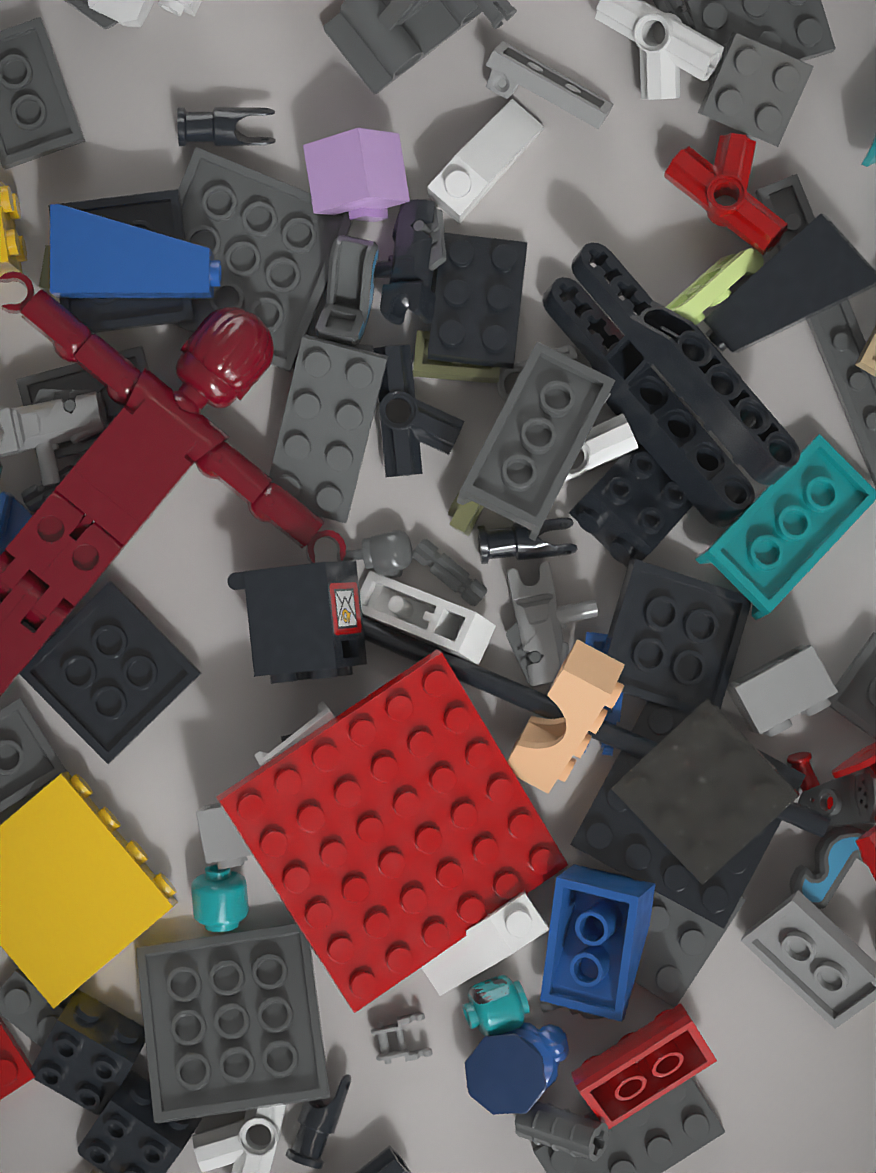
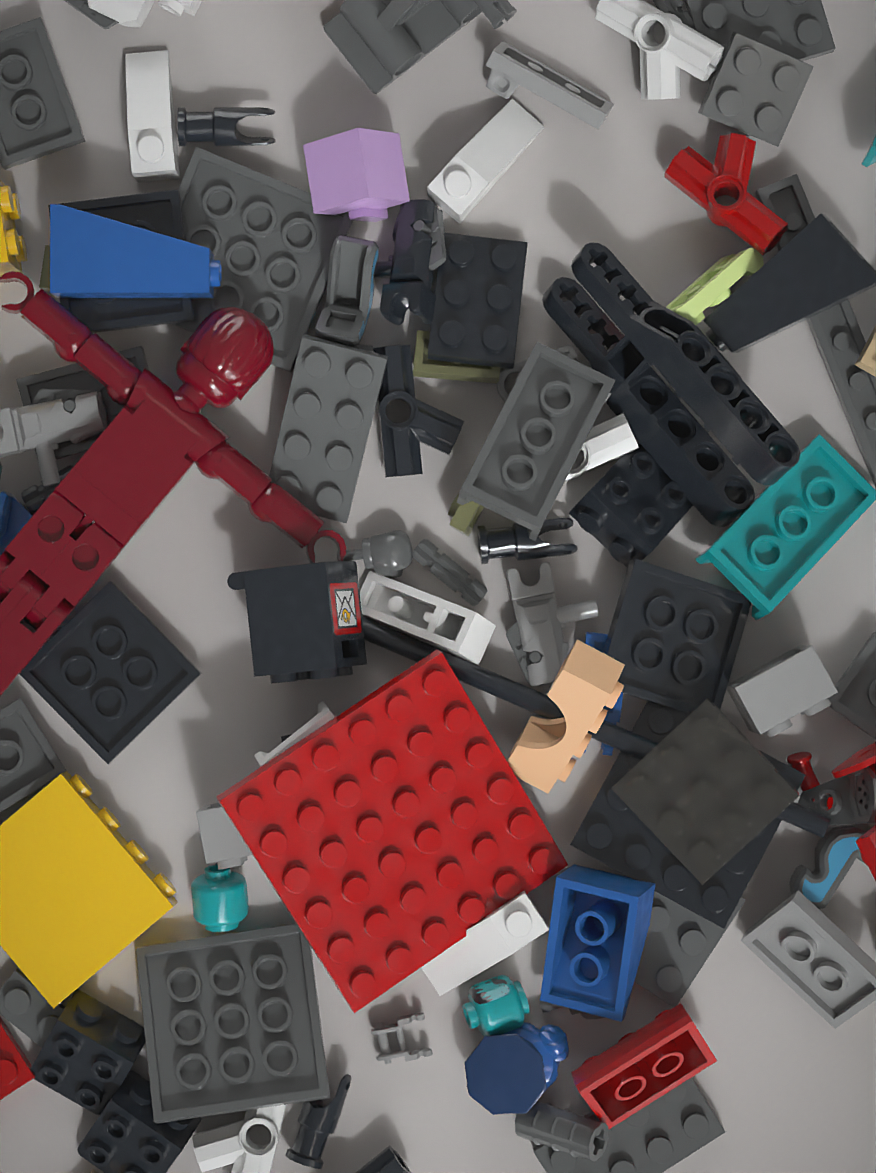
(151, 117): none -> white slope

